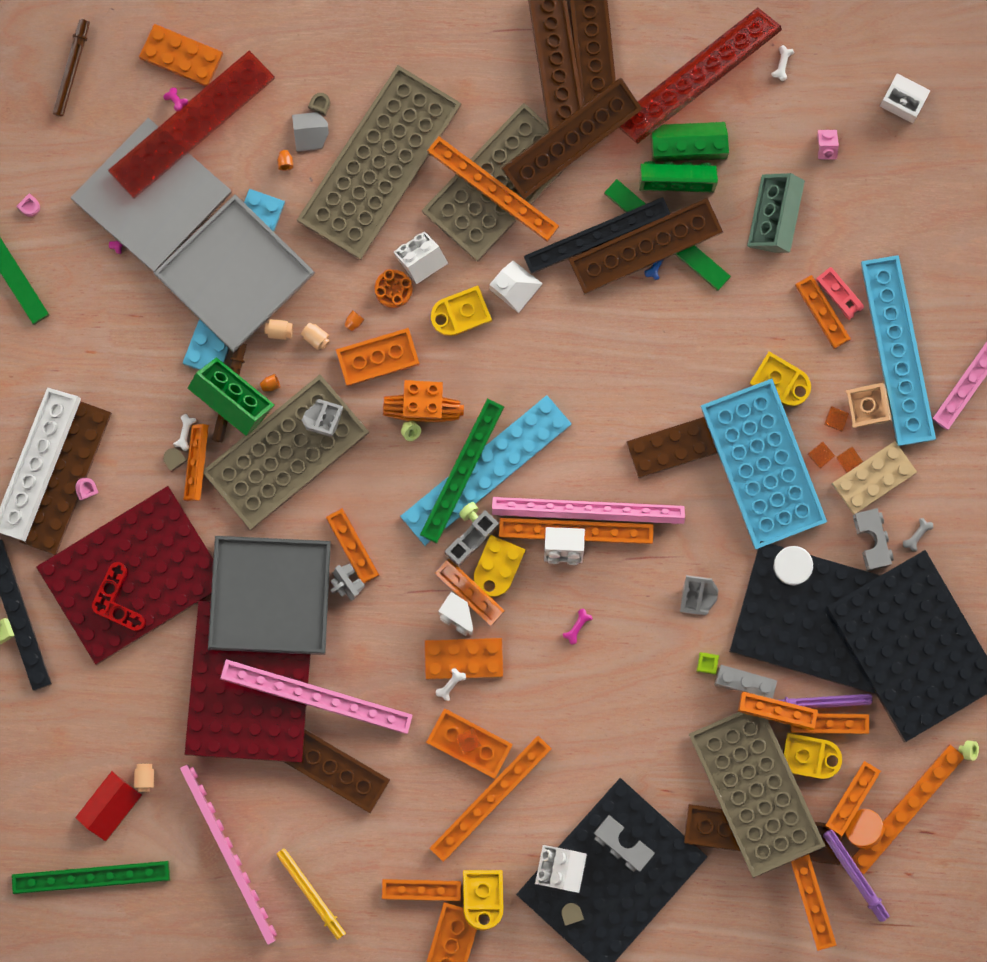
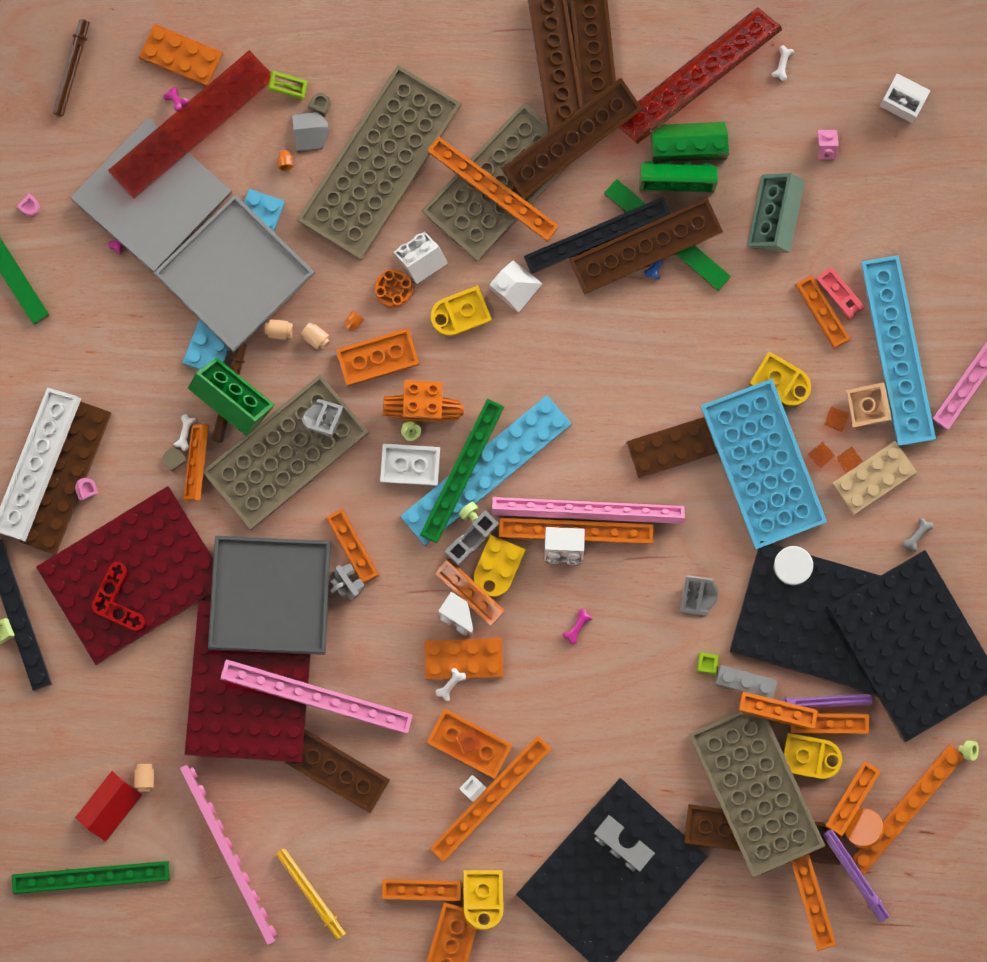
(270, 383): orange hose -> none
(272, 81): none -> lime tile
(410, 464): none -> white plate
(472, 788): none -> white plate
(561, 868): white slope -> none
(571, 913): dark tan tile -> none
(871, 523): light grey arch -> none

